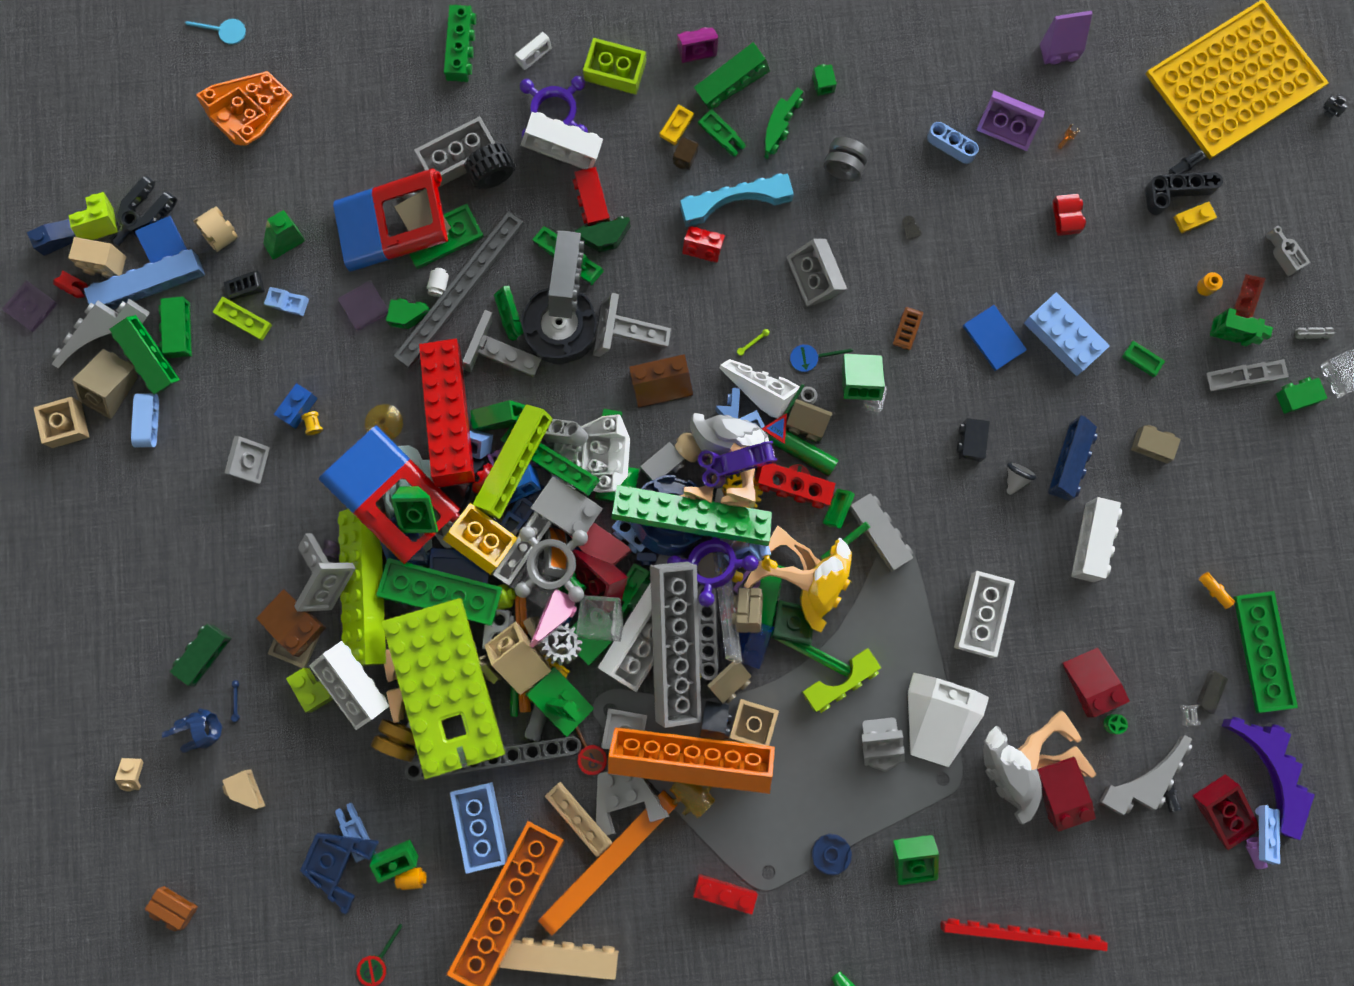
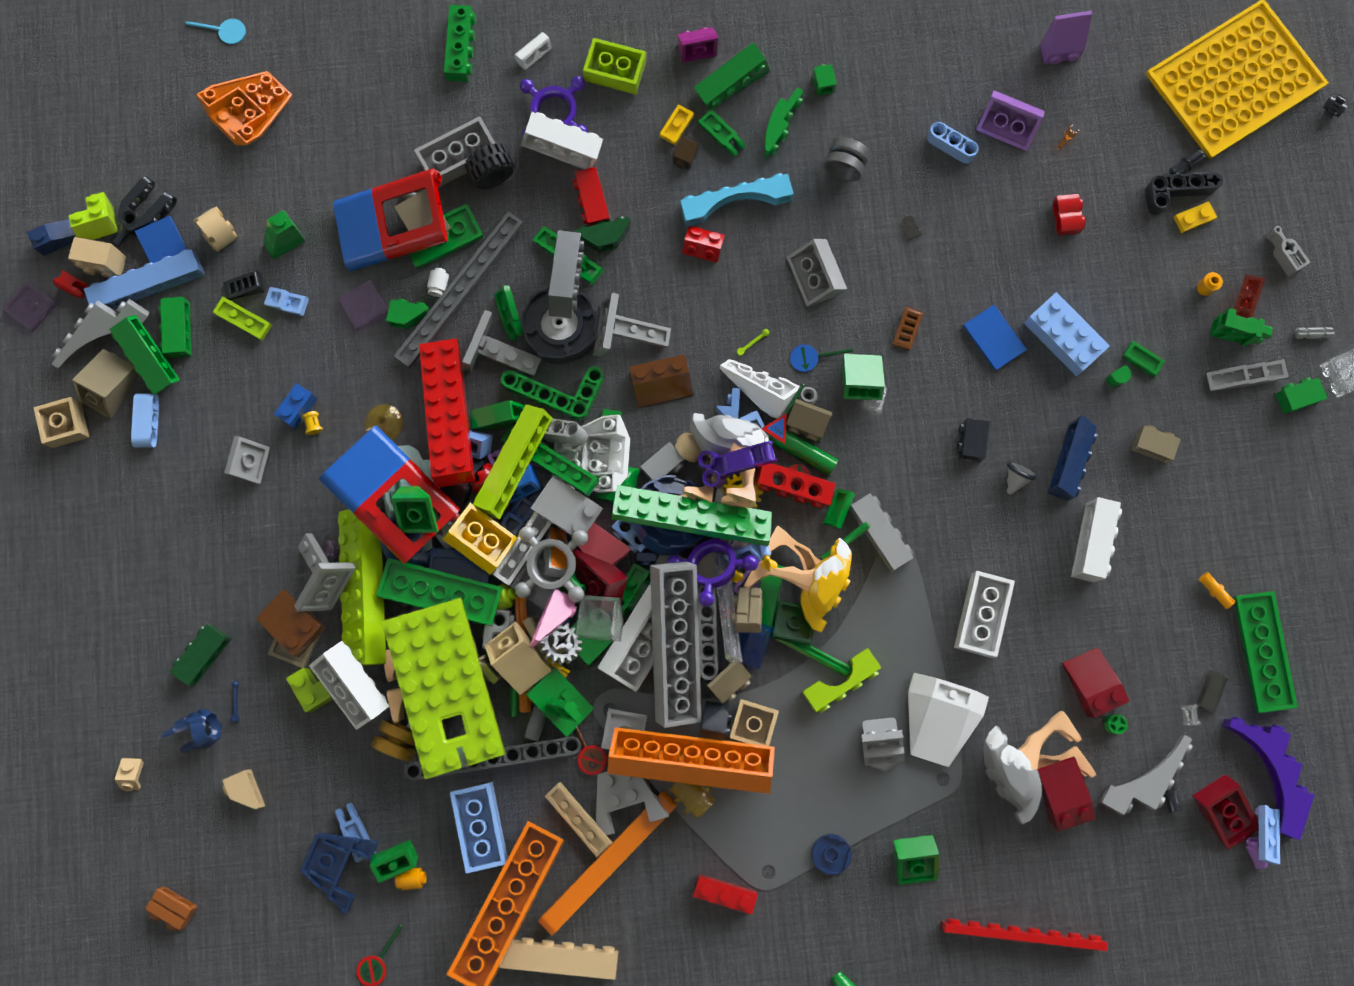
(555, 395): none -> green beam
(1119, 377): none -> green brick

